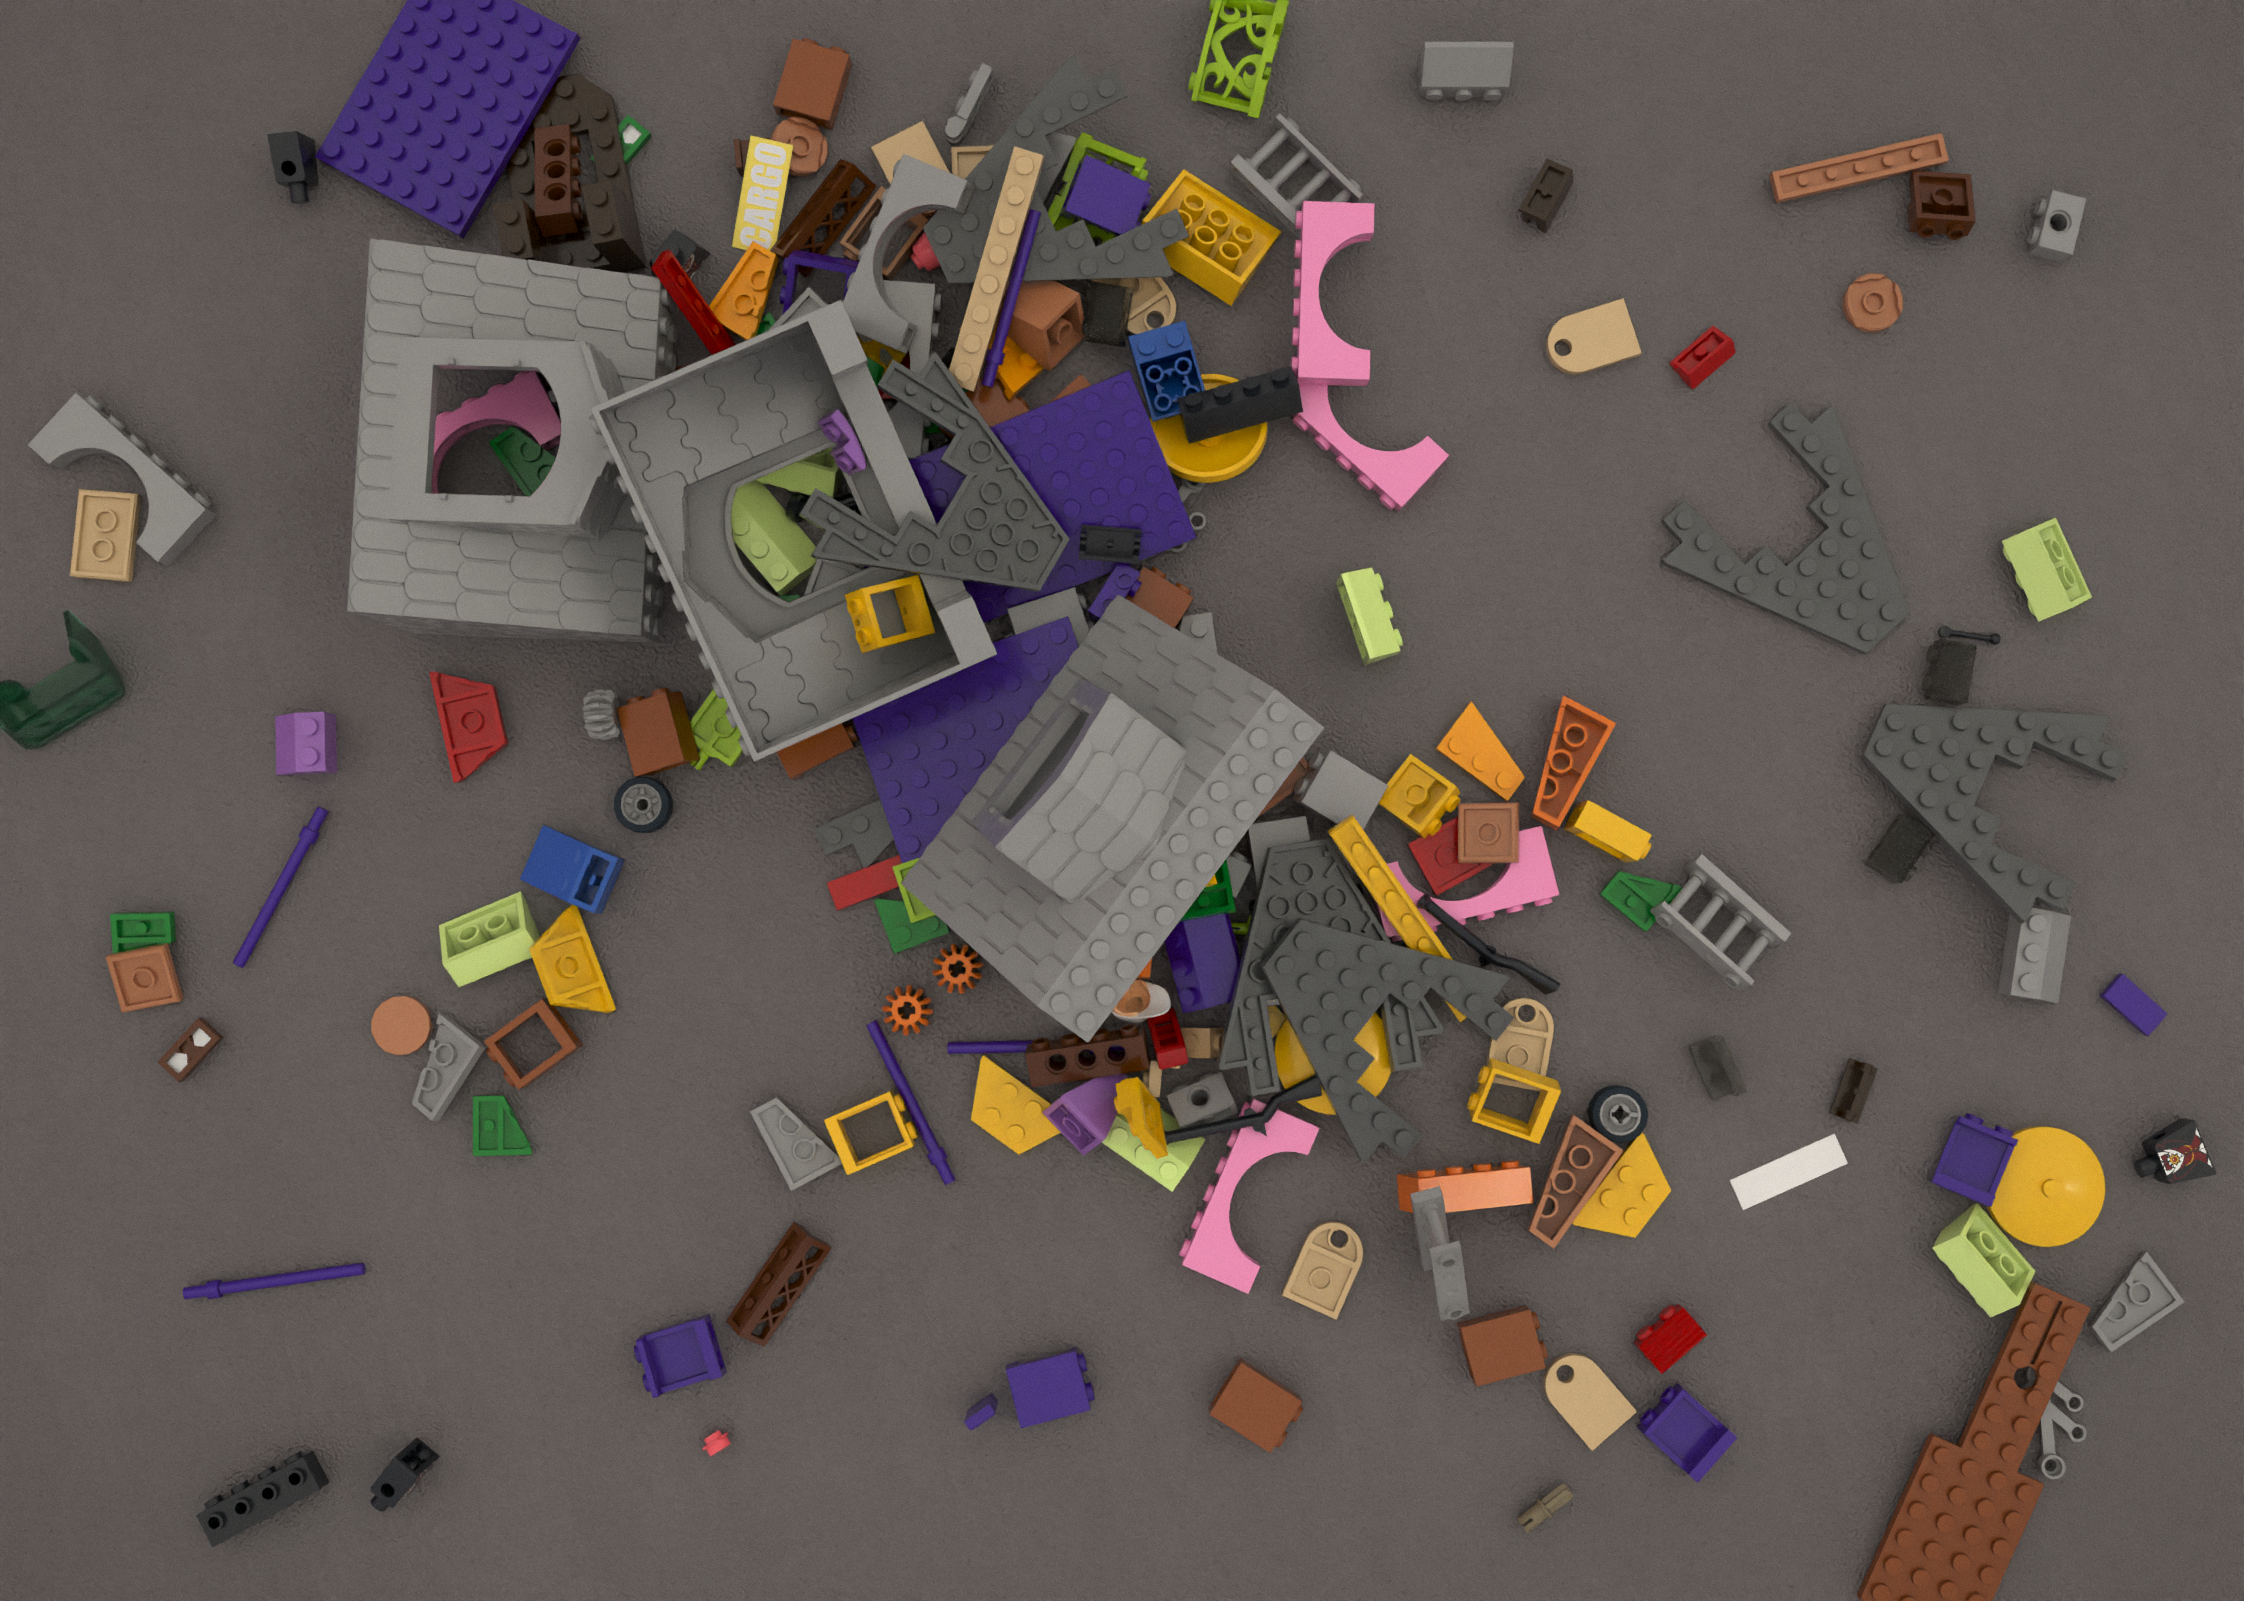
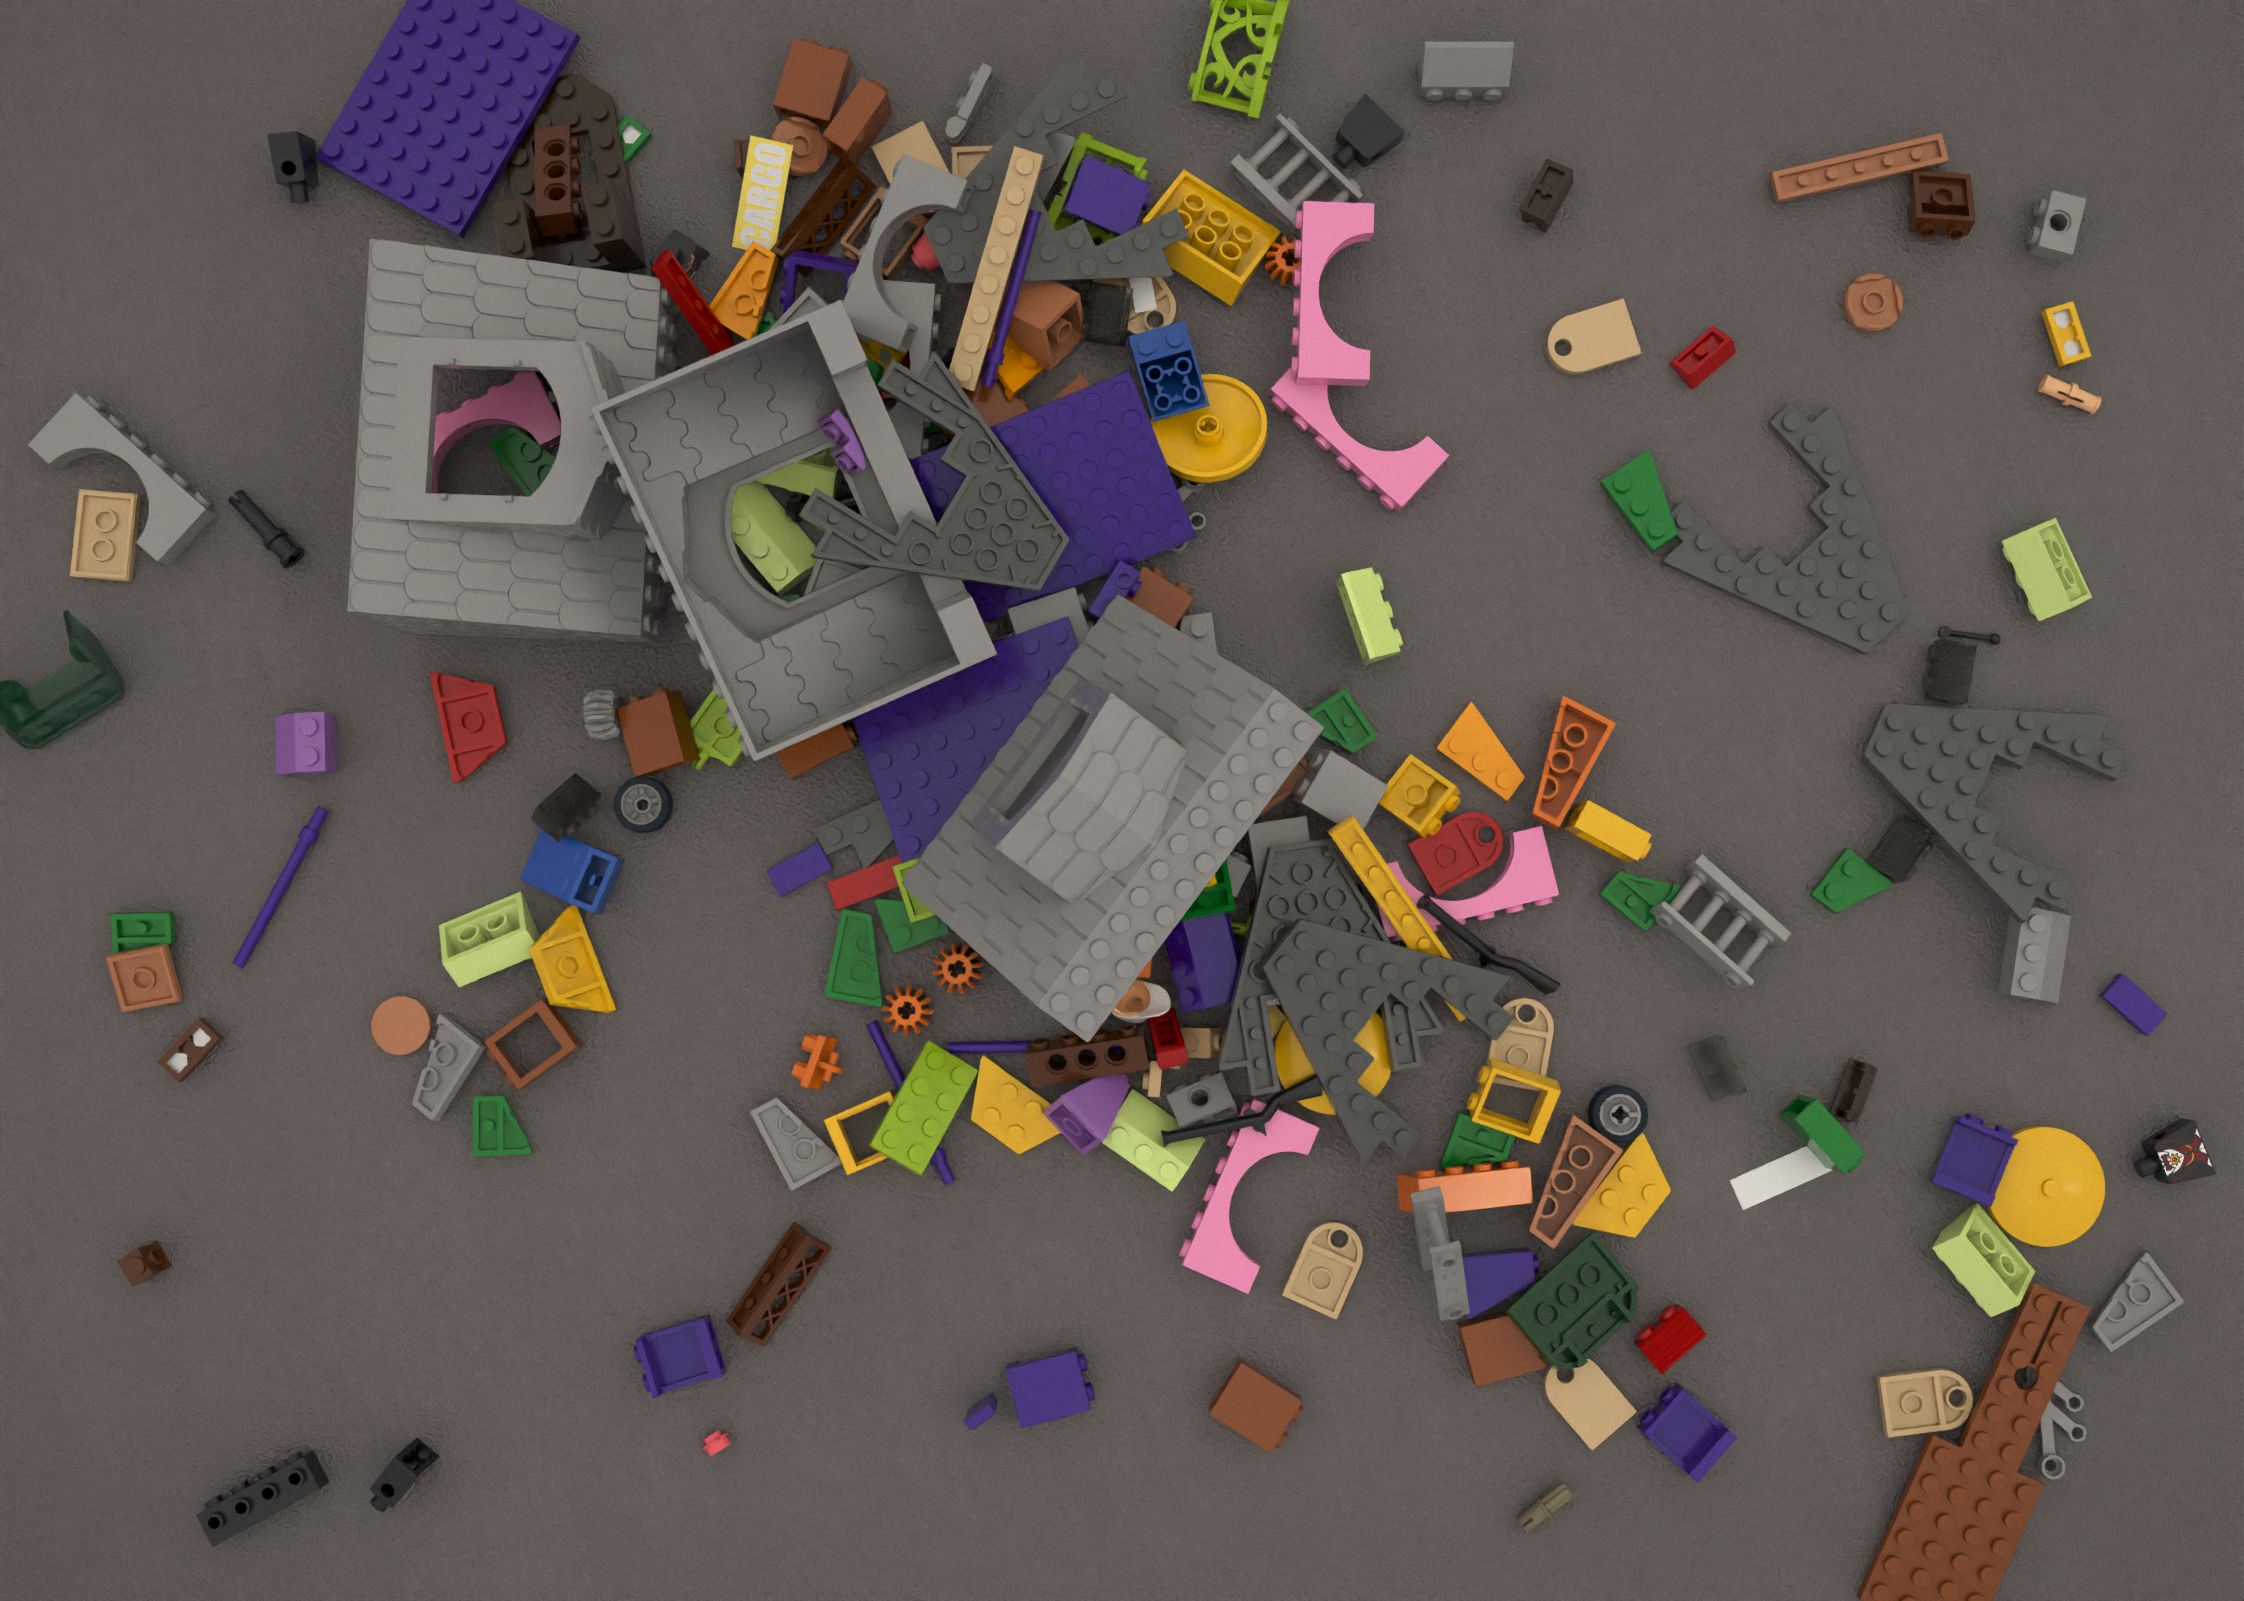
(144, 1263): none -> reddish brown brick
(217, 1288): dark purple bar -> none
(274, 538): none -> black pin
(567, 807): none -> clear smoke brick
(799, 869): none -> dark purple tile
(821, 1062): none -> orange hips
(854, 961): none -> green wing
(858, 121): none -> dark orange brick
(911, 605): yellow window -> none
(923, 1108): none -> lime plate
(1109, 544): black hinge -> none
(1142, 1114): yellow plate -> none
(1143, 294): none -> white sticker
(1240, 404): black brick -> none
(1277, 260): none -> orange gear
(1343, 722): none -> green wing
(1366, 134): none -> black torso
(1475, 1143): none -> green wing
(1488, 833): nougat tile -> none
(1496, 1276): none -> dark purple slope
(1576, 1305): none -> dark green plate
(1642, 501): none -> green wing
(1822, 1134): none -> green brick
(1848, 882): none -> green wing
(1920, 1401): none -> tan tile
(2066, 334): none -> yellow piece
(2069, 394): none -> light nougat pin

